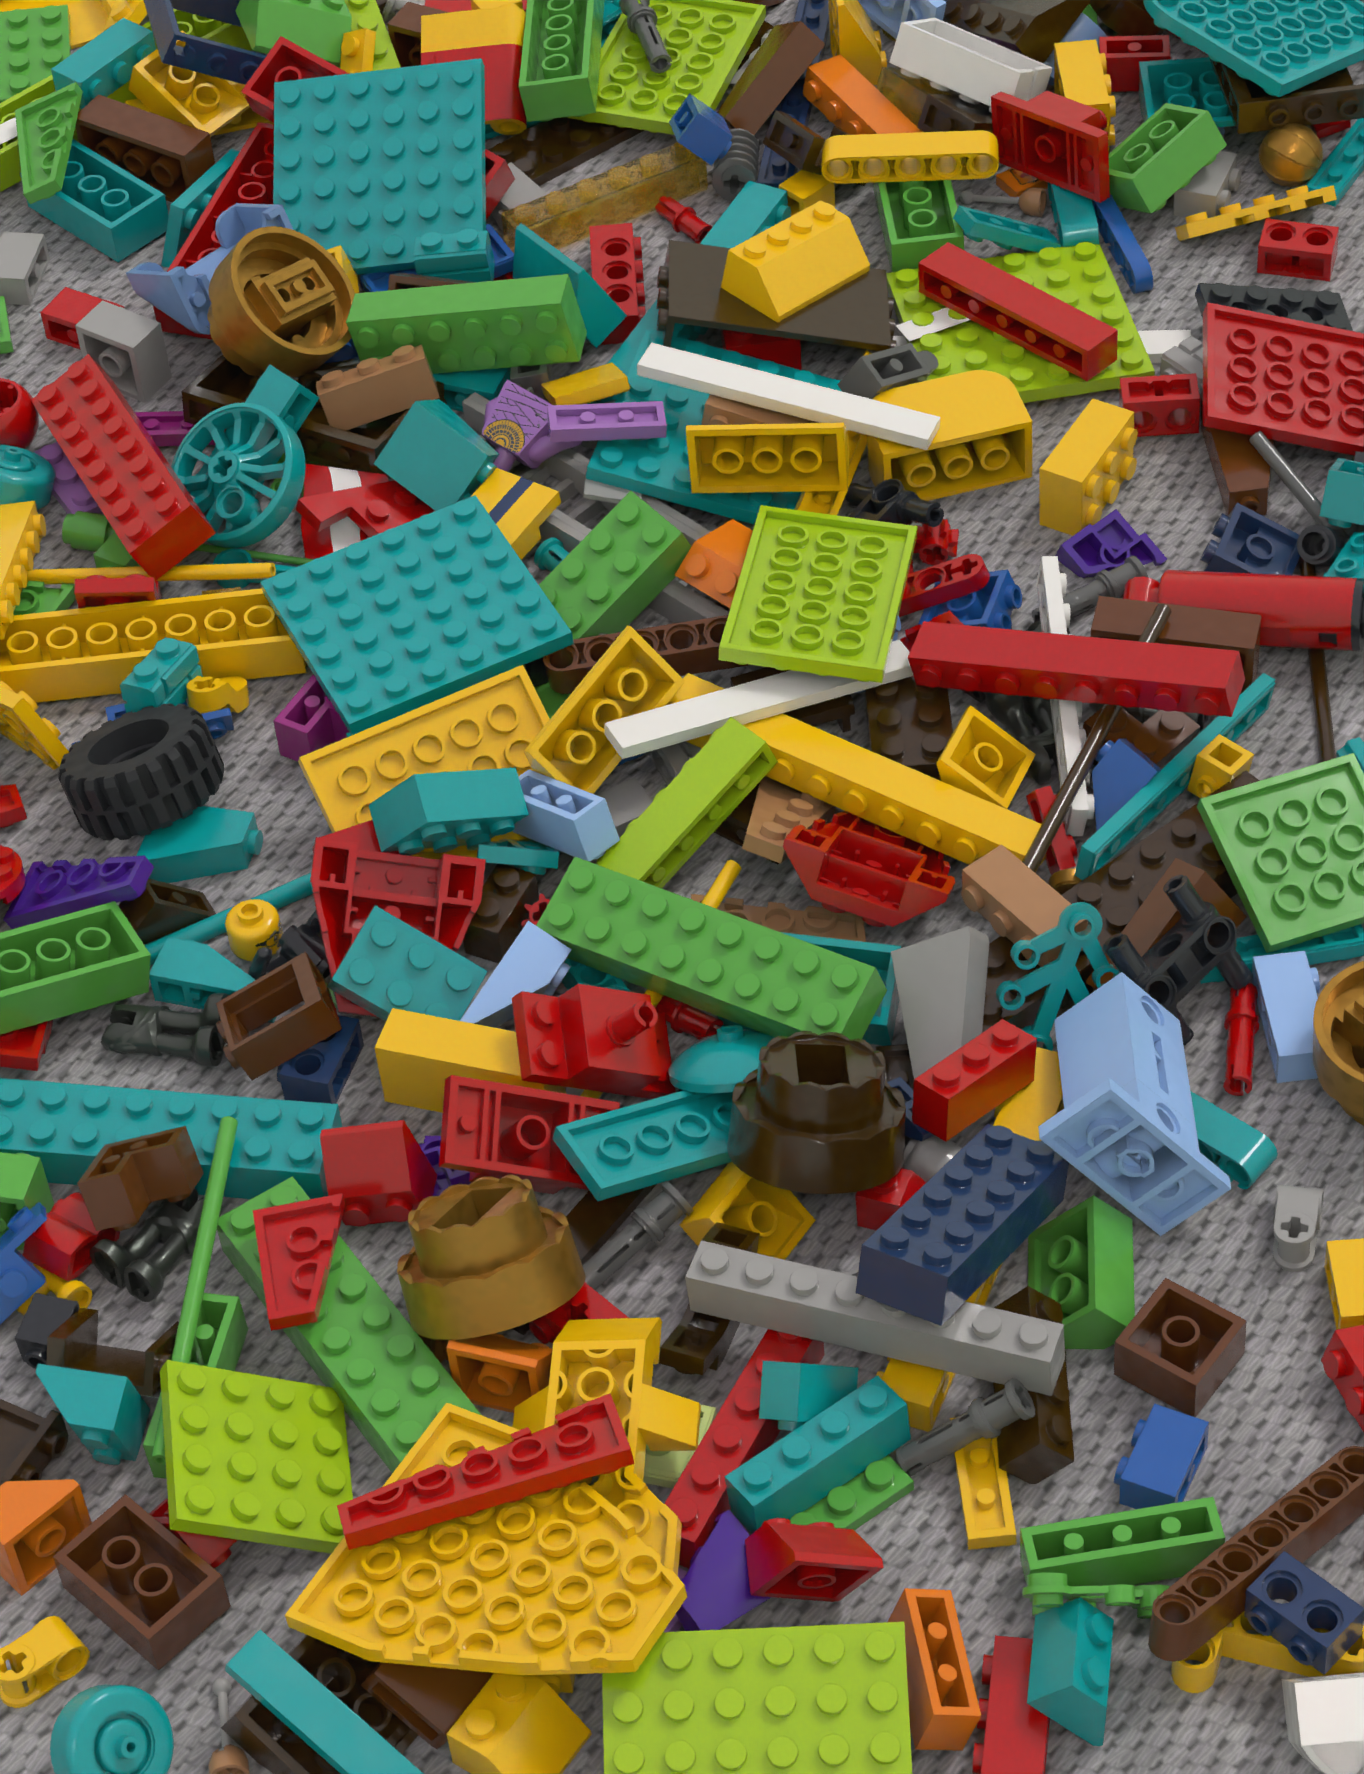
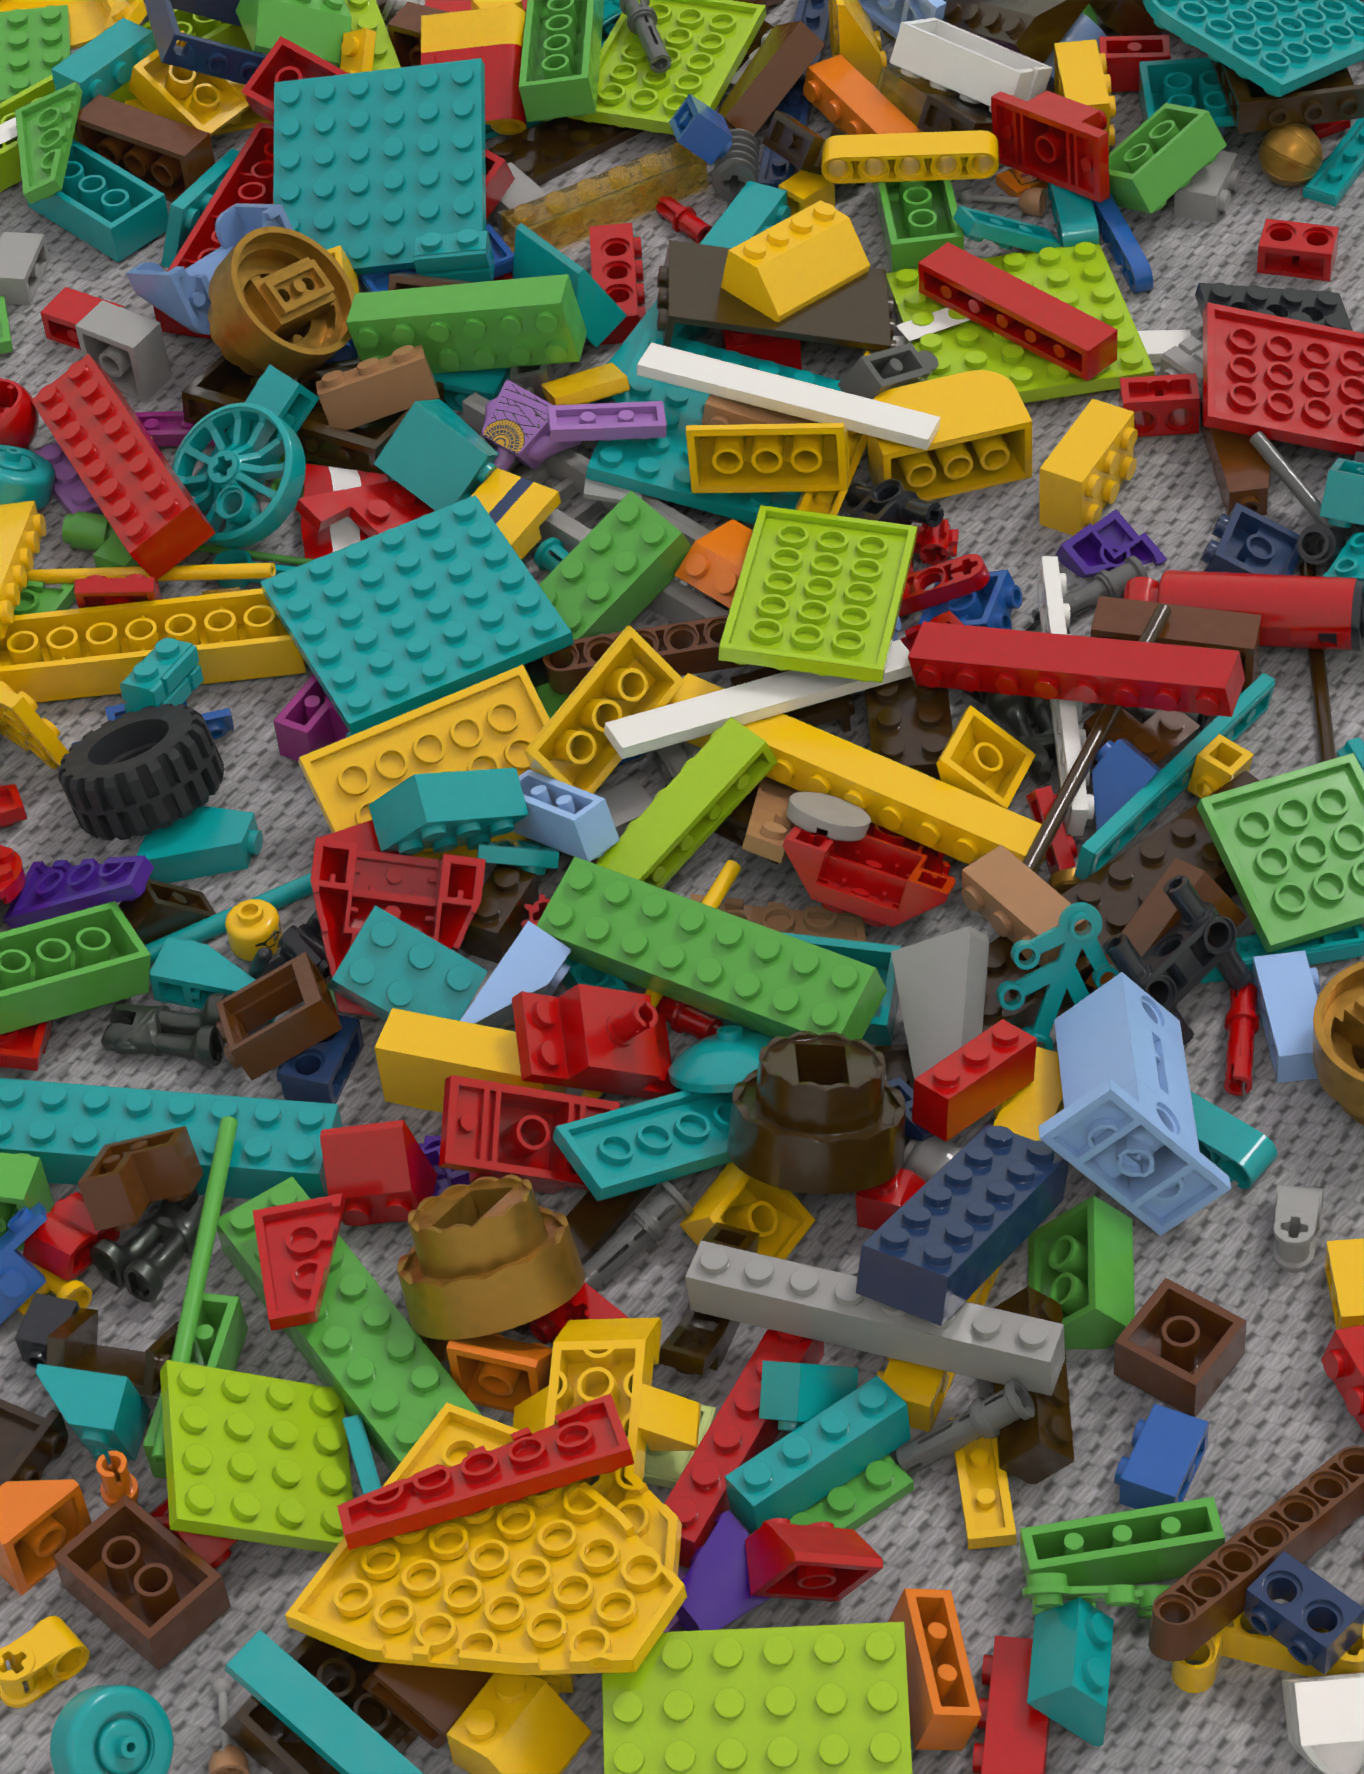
(116, 1479): none -> orange pin
(212, 694): yellow piece -> none
(361, 1454): none -> teal tile
(837, 816): none -> light grey tile
(1263, 208): yellow wing -> none

